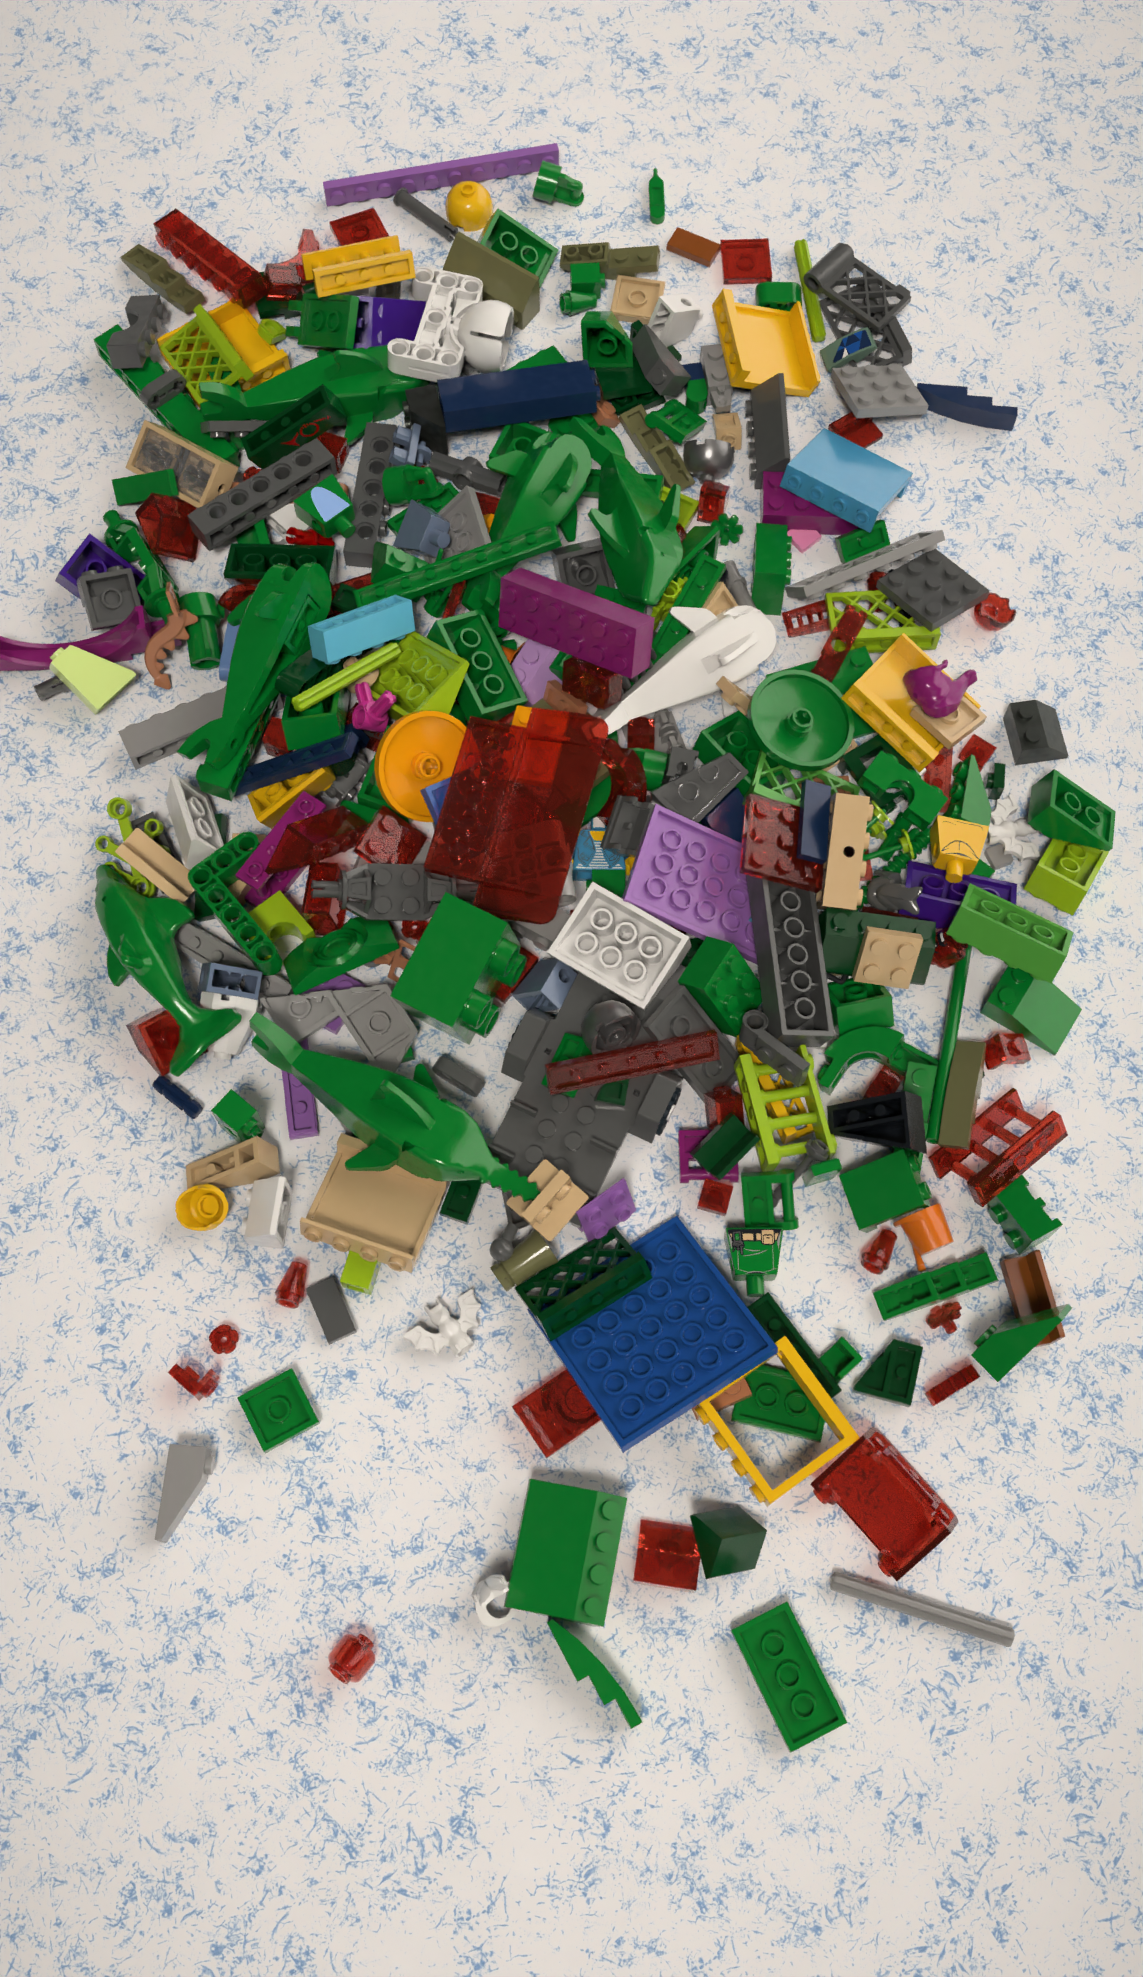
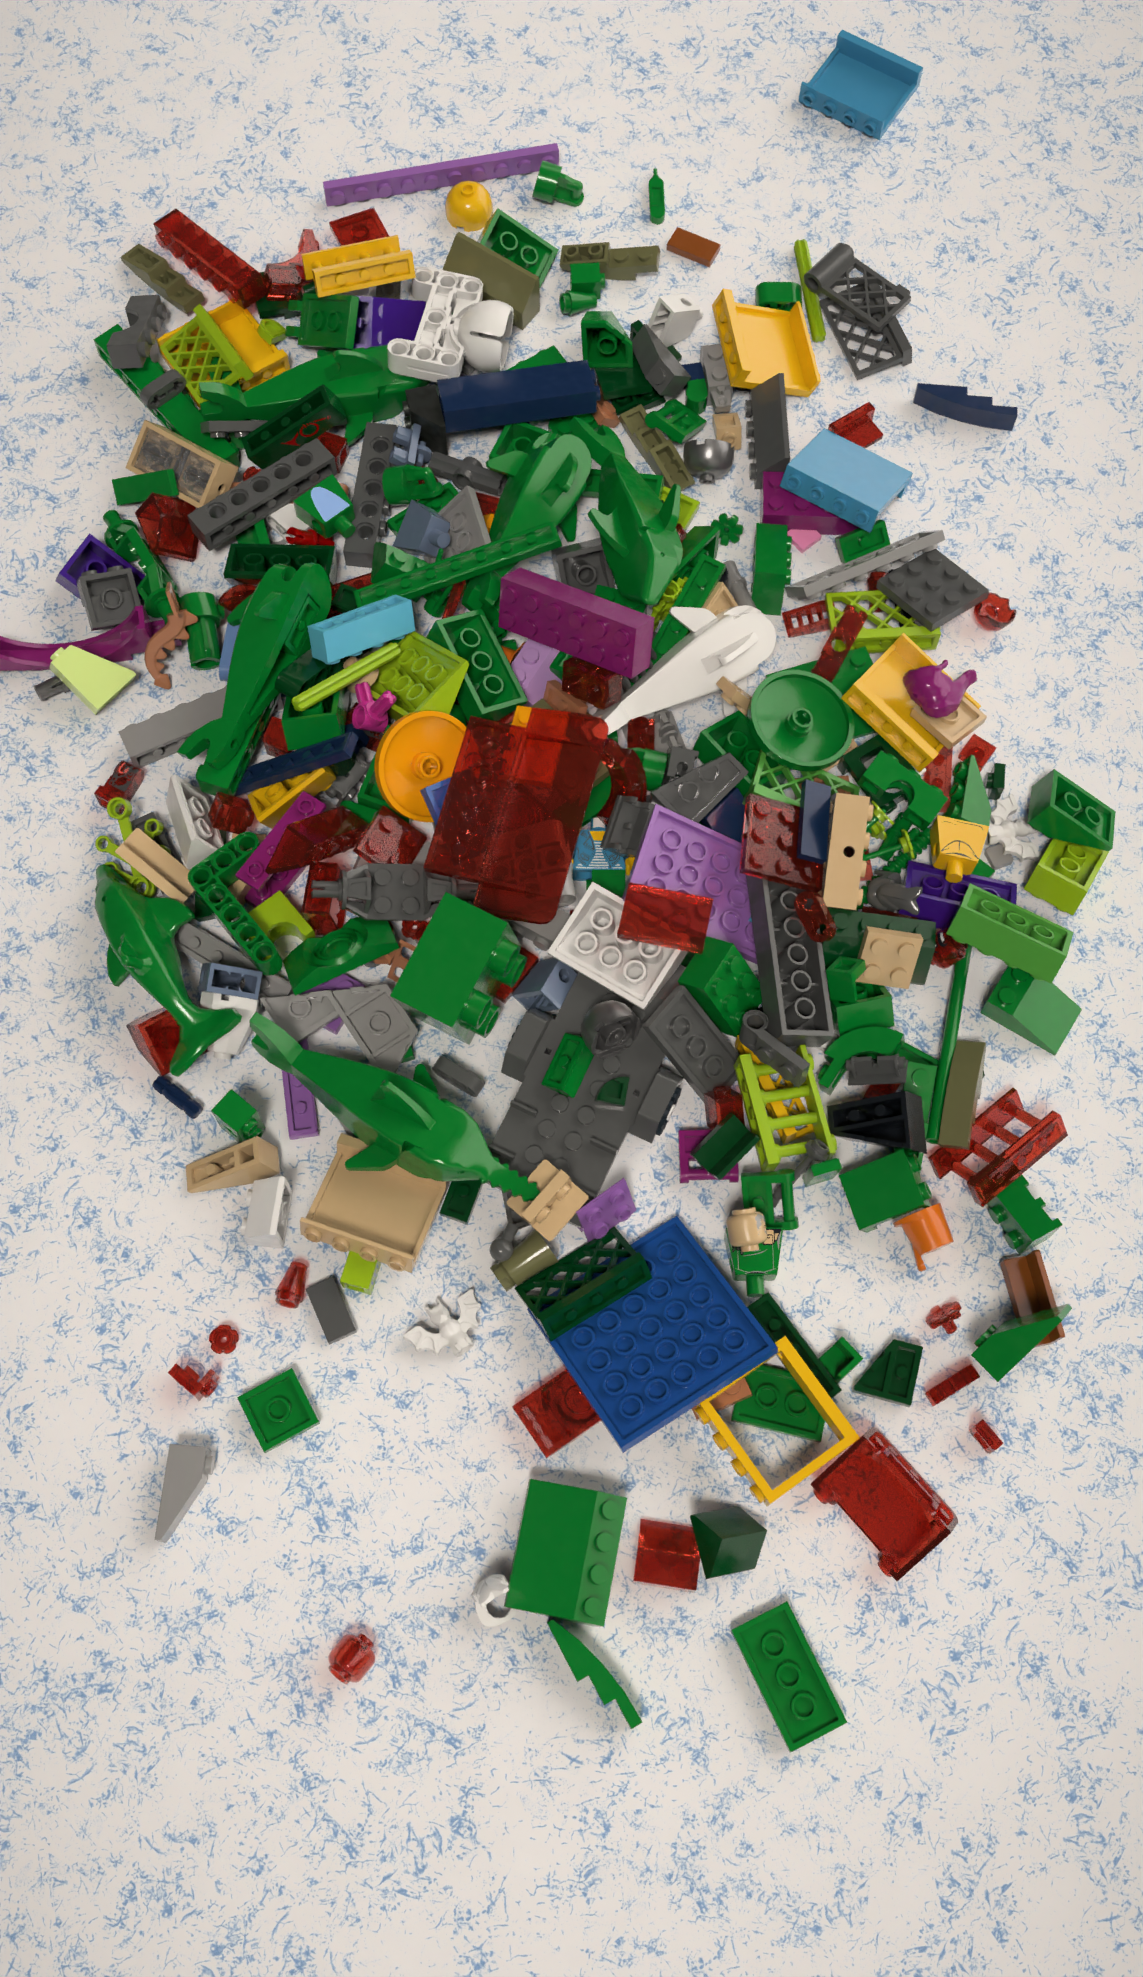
(122, 784): none -> clear red leg
(201, 1207): yellow hair -> none
(230, 813): none -> clear red brick
(425, 214): dark grey pin -> none
(632, 1062): clear red tile -> none
(635, 298): tan tile -> none
(665, 918): none -> clear red tile
(712, 501): clear red slope -> none
(715, 1197): clear red plate -> none
(745, 261): clear red tile -> none
(746, 1229): none -> tan head
(814, 917): none -> clear red beam
(842, 978): none -> green panel
(849, 347): slope -> none
(862, 85): none -> dark azure panel
(879, 391): light grey plate -> none
(879, 1252): clear red cone -> none
(883, 1071): none -> dark grey hinge
(922, 1609): light grey axle -> none
(935, 1286): green slope -> none
(985, 1436): none -> clear red tile
(1006, 1050): clear red bracket -> none
(1034, 732): pearl dark grey slope -> none

